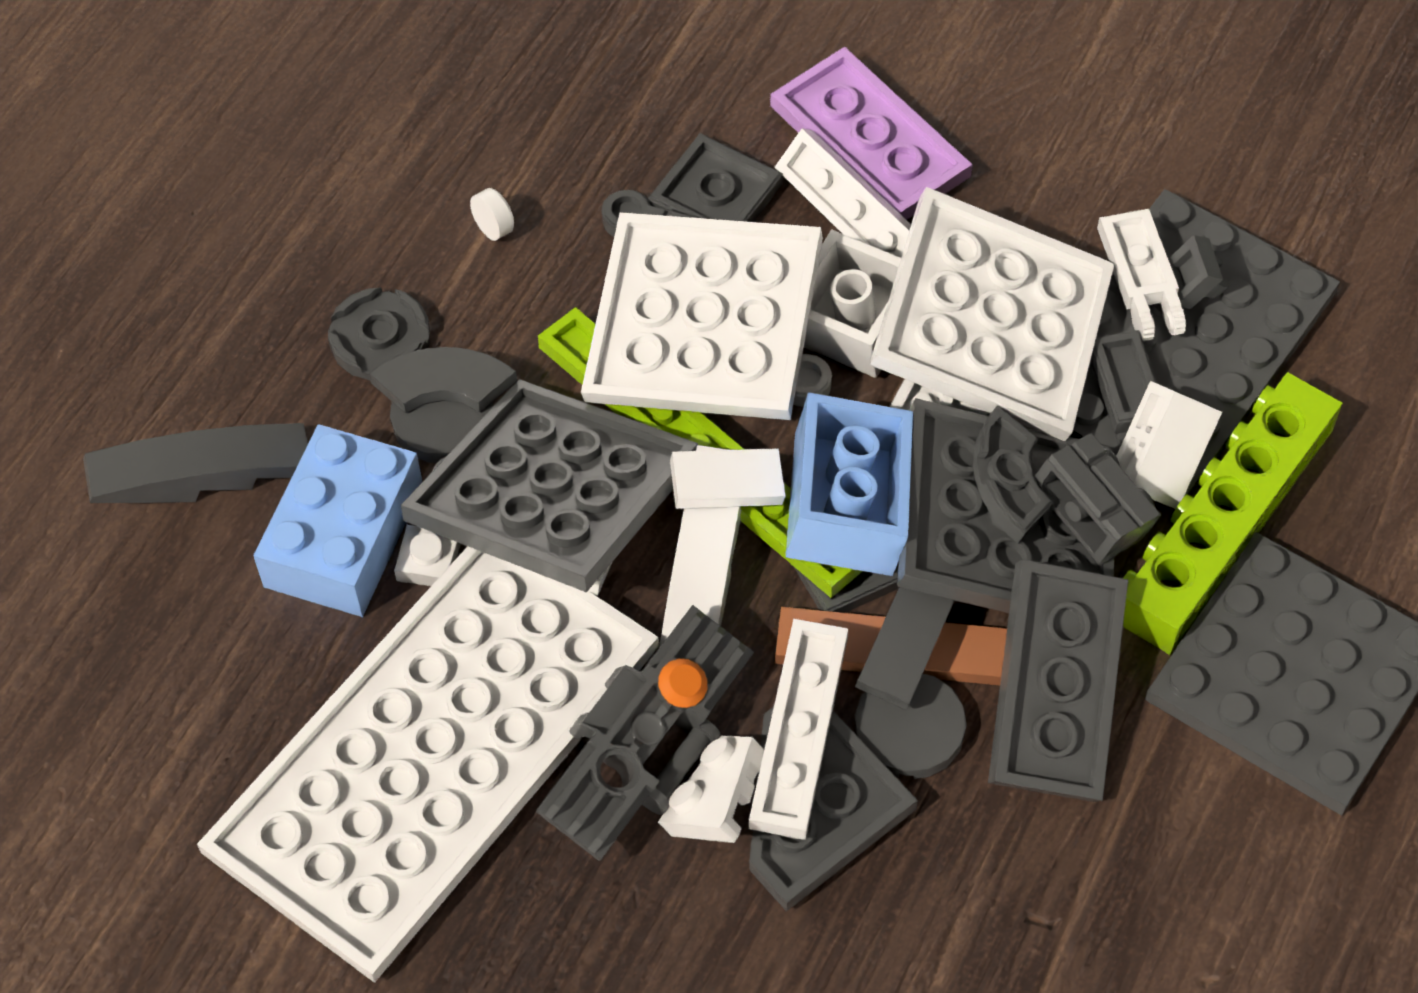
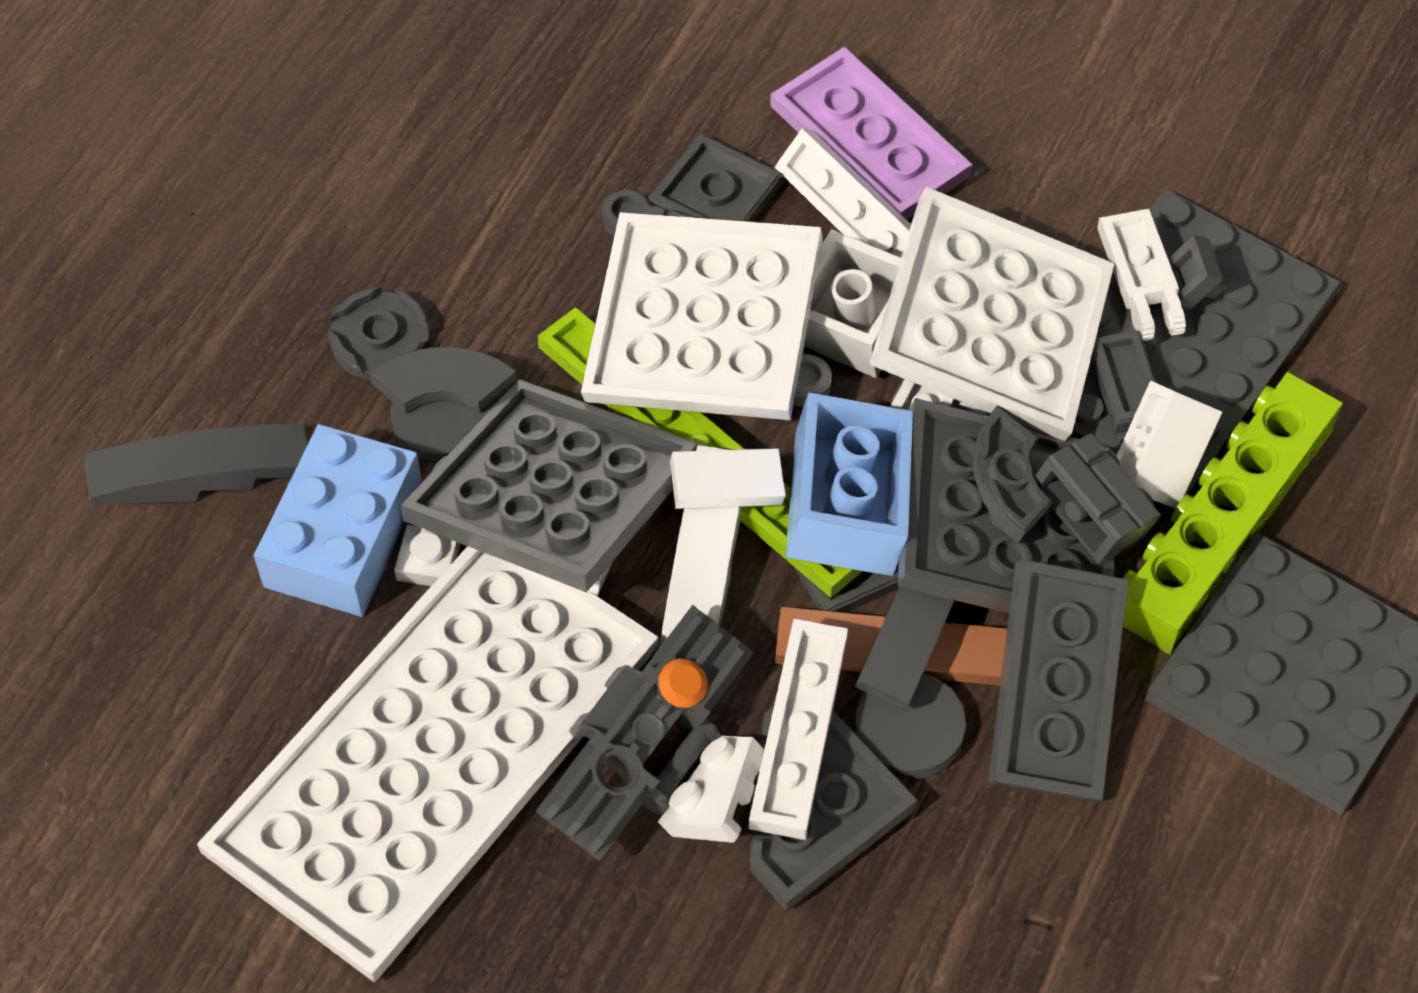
(492, 213): white tile -> none

